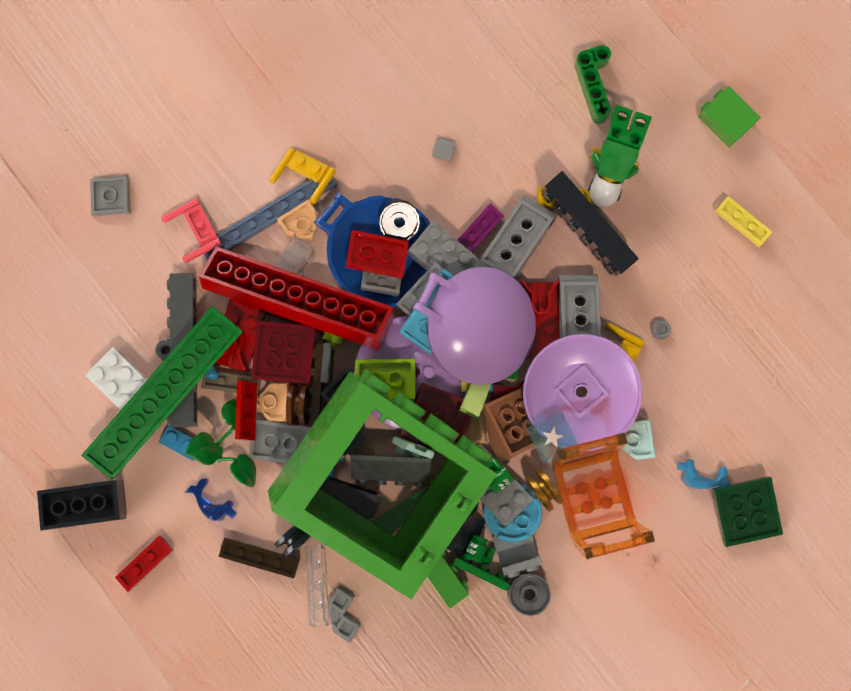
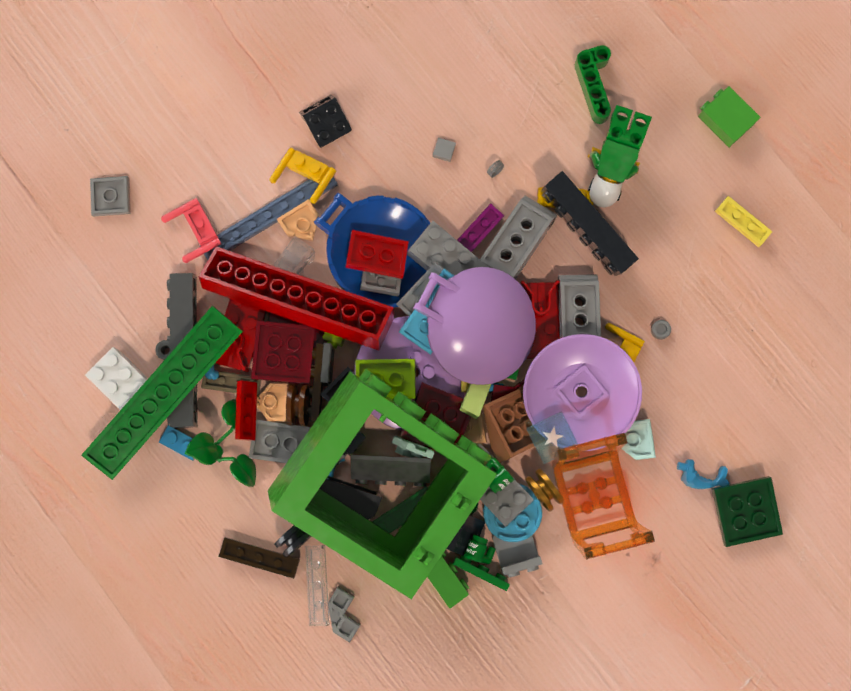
(81, 504): black brick -> none
(144, 563): red plate -> none
(211, 511): clear blue animal -> none
(326, 120): none -> black bracket
(402, 209): wheel -> none
(499, 164): none -> light grey axle
(540, 598): flat silver wheel -> none

